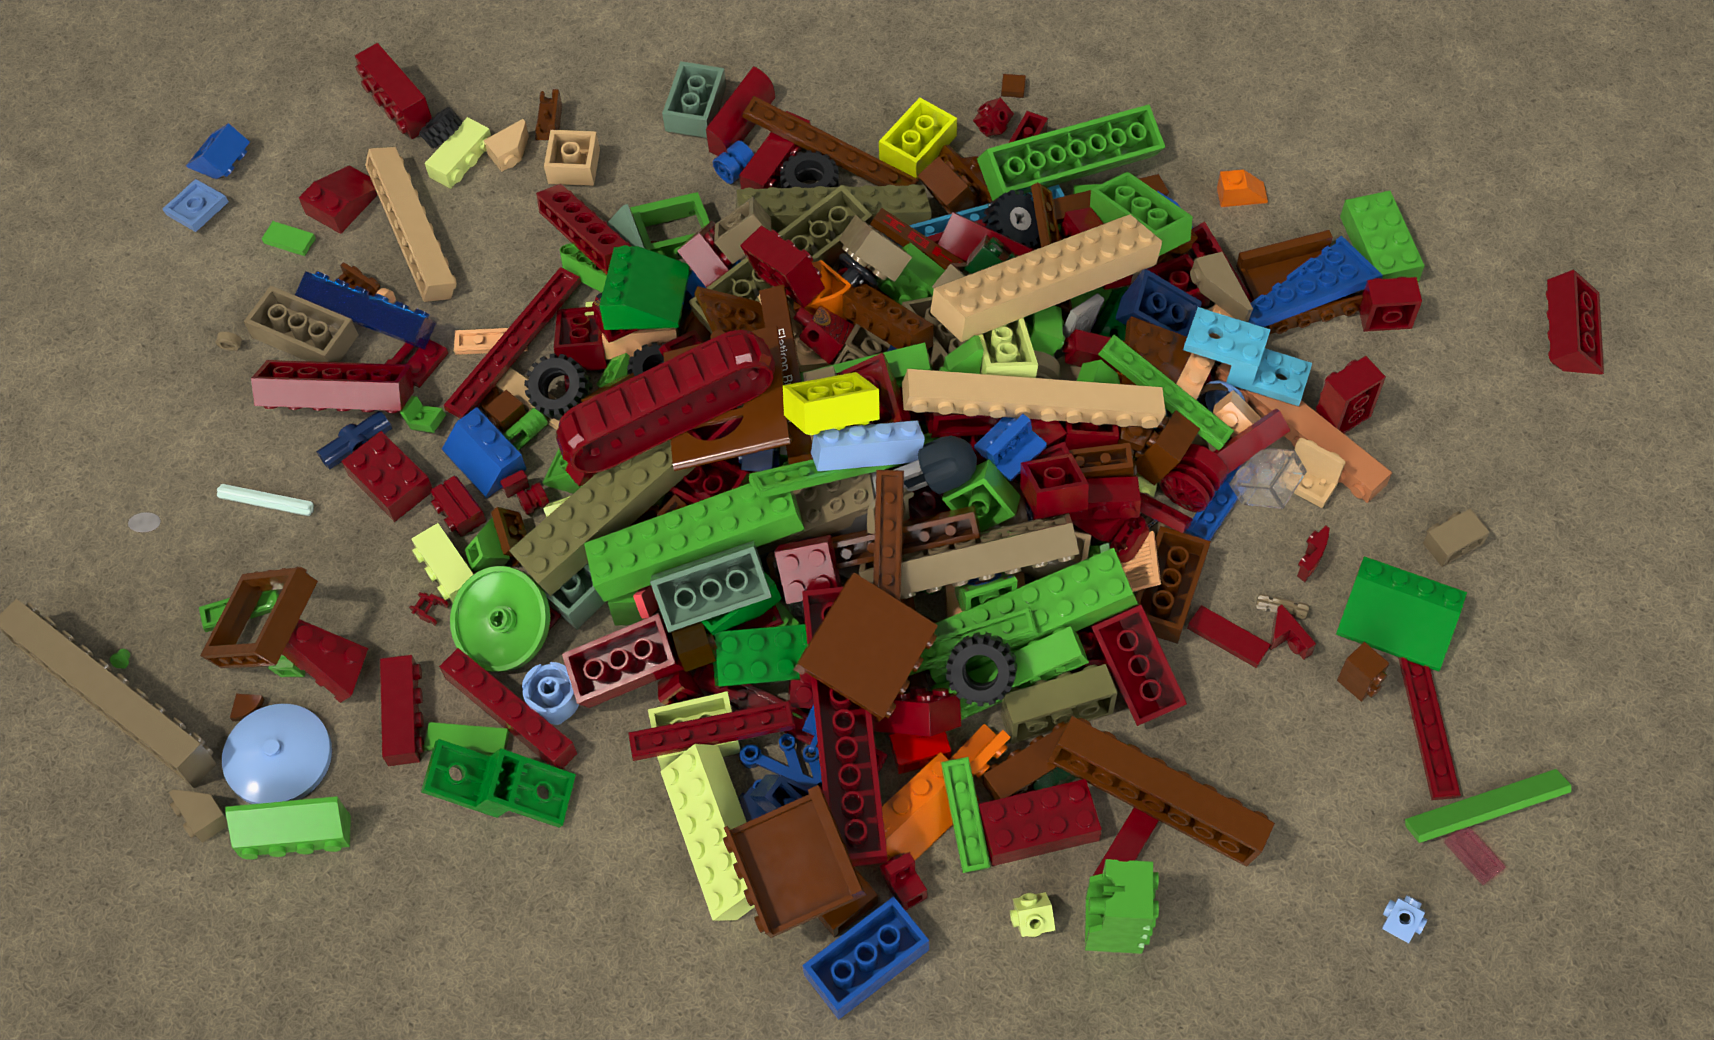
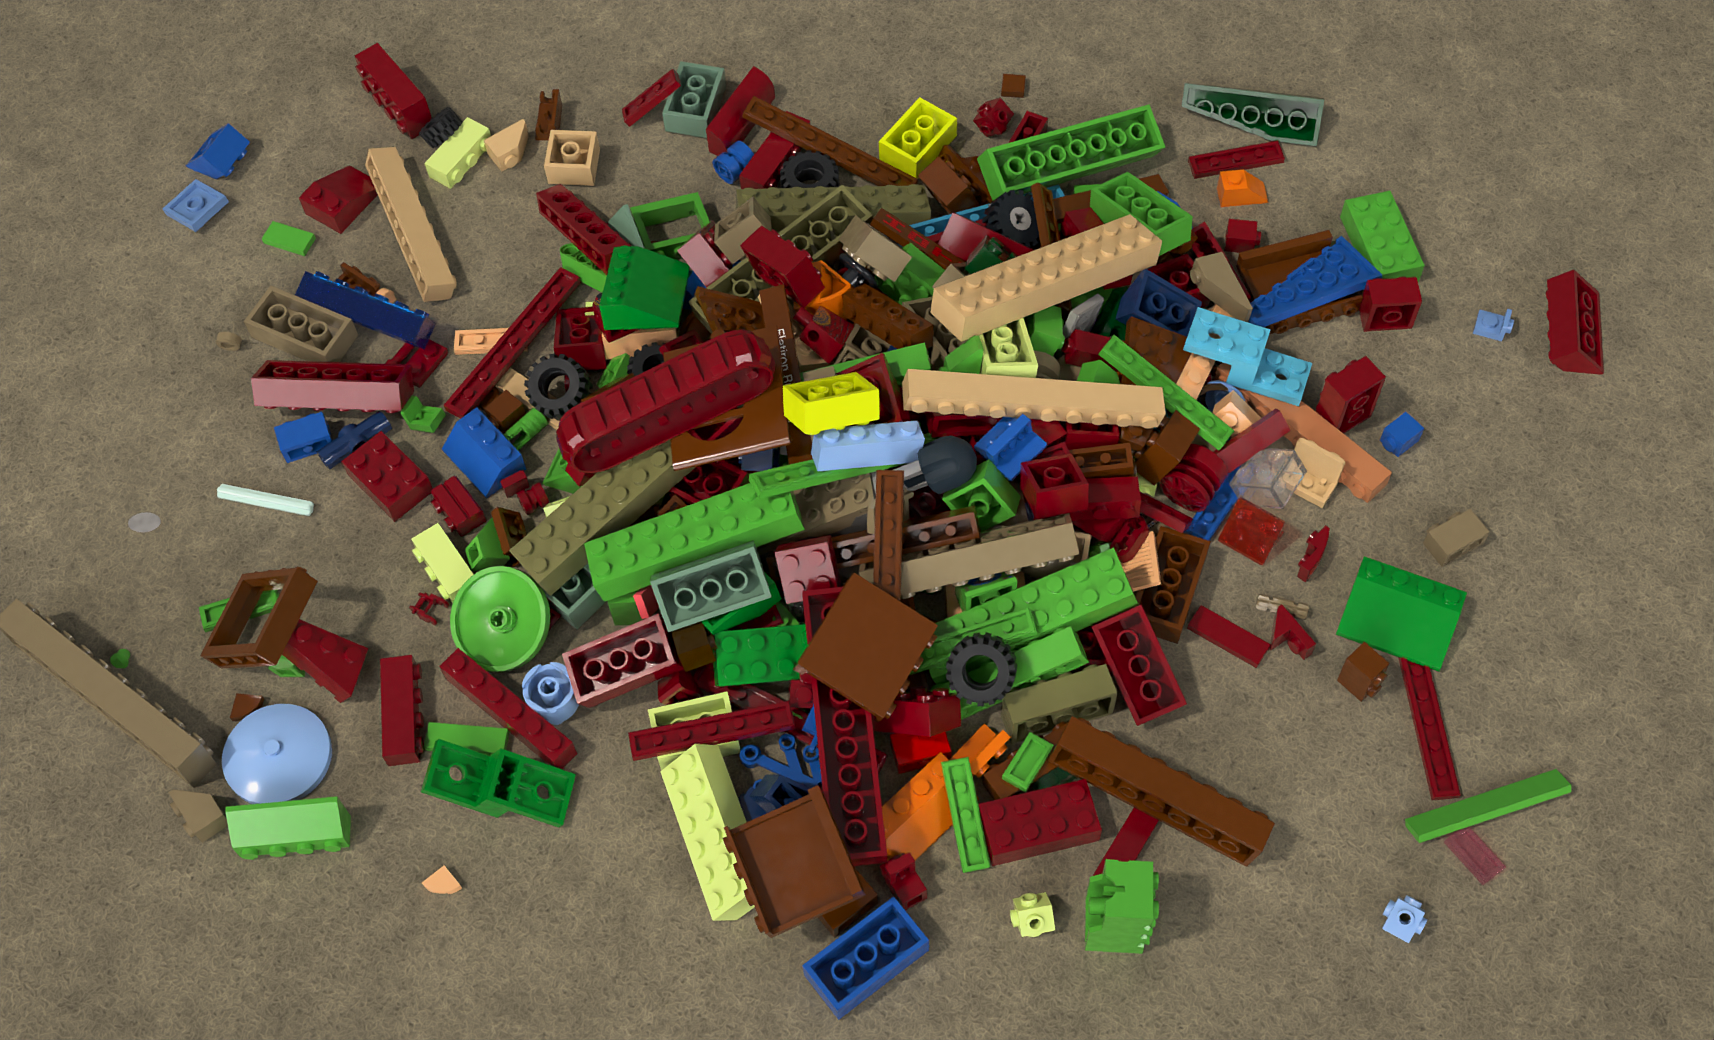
(303, 436): none -> blue brick
(442, 882): none -> light nougat tile
(651, 97): none -> dark red tile
(1027, 762): none -> bright green tile
(1236, 159): none -> dark red tile
(1241, 235): none -> dark red brick
(1252, 531): none -> clear red bracket
(1262, 113): none -> dark green wedge
(1401, 434): none -> blue brick
(1493, 325): none -> medium blue bracket

